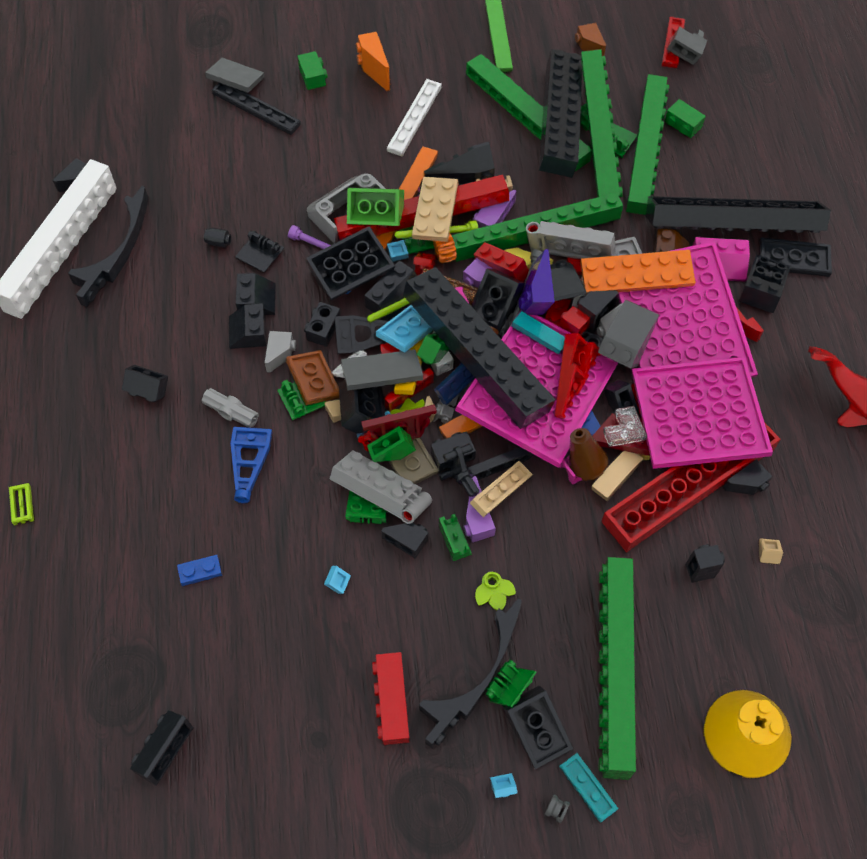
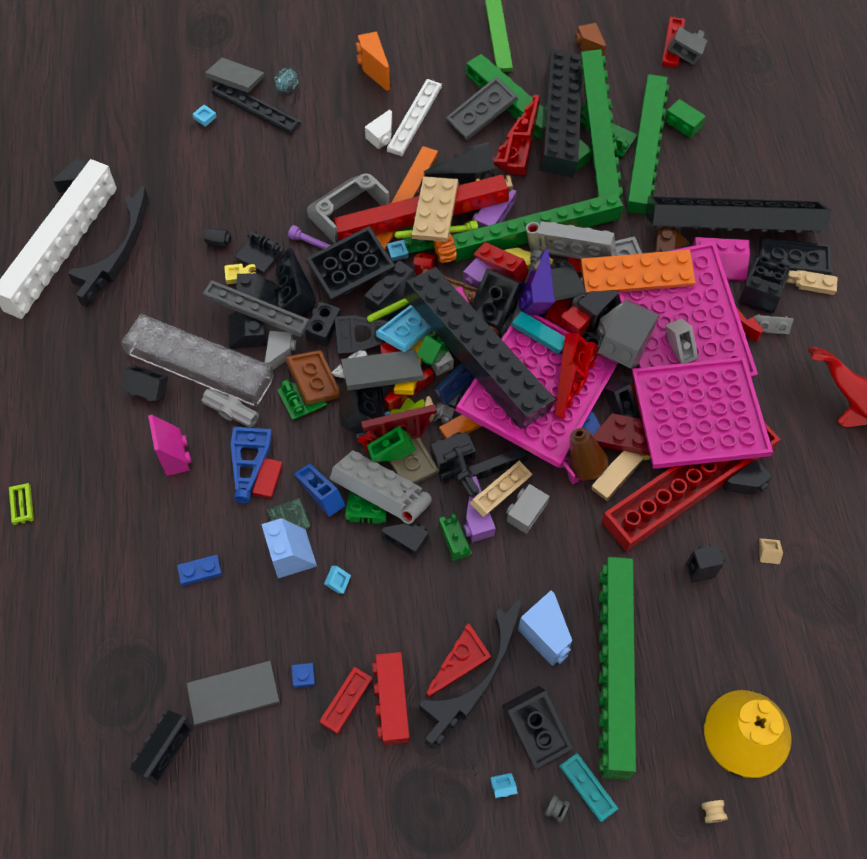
(169, 446): none -> dark pink slope
(198, 359): none -> clear brick
(204, 115): none -> medium azure plate
(232, 270): none -> light yellow plate
(232, 693): none -> dark grey tile
(256, 308): none -> dark grey tile
(267, 478): none -> red tile
(286, 80): none -> clear light blue head
(288, 547): none -> light blue slope
(292, 512): none -> clear green piece
(293, 287): none -> black wedge
(303, 675): none -> blue plate
(312, 70): green brick -> none
(320, 489): none -> blue slope
(333, 410): tan slope -> none
(345, 700): none -> red plate
(374, 206): bright green slope -> none
(380, 130): none -> white slope
(465, 657): none -> red wing
(481, 108): none -> dark grey tile
(494, 594): lime plate -> none
(511, 686): green hinge -> none
(515, 152): none -> red wedge
(527, 509): none -> light grey brick
(547, 629): none -> light blue slope
(629, 428): clear tile -> none
(682, 340): none -> light grey slope
(714, 811): none -> tan wheel
(774, 324): none -> light grey hinge
(813, 281): none -> tan hinge

